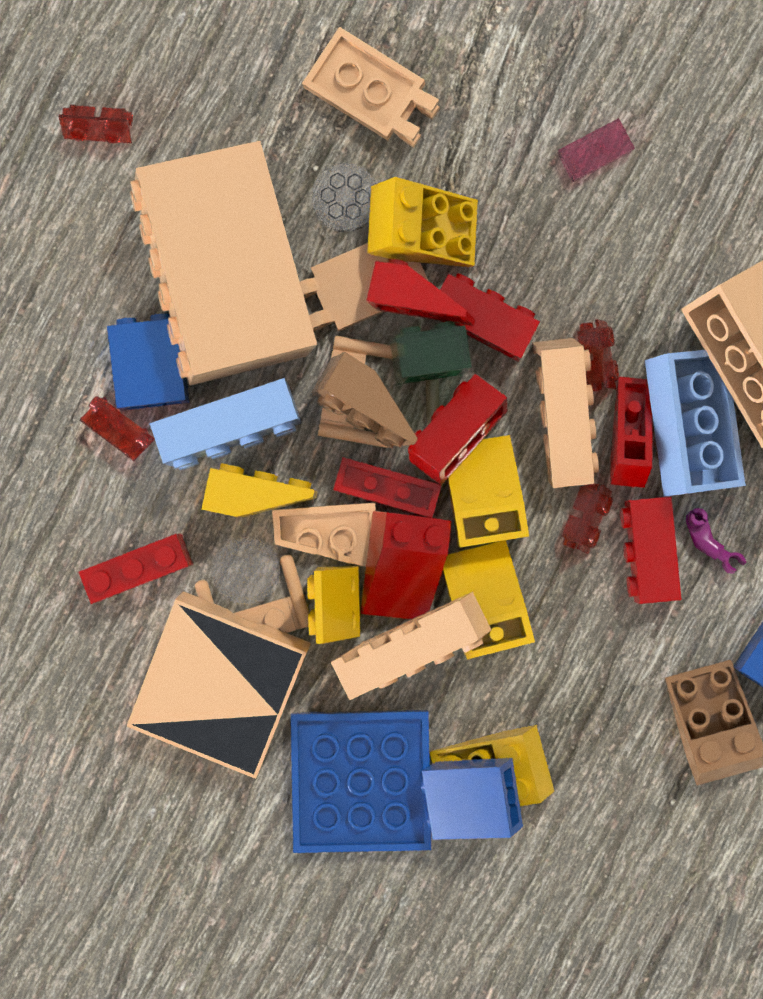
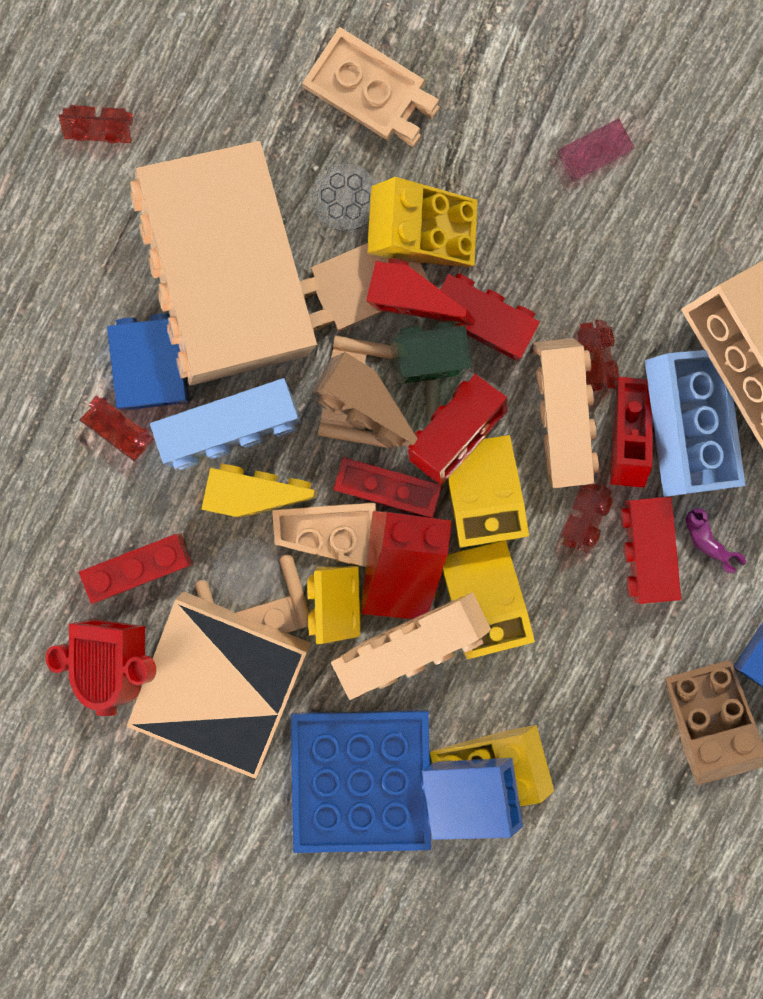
(103, 663): none -> red piece

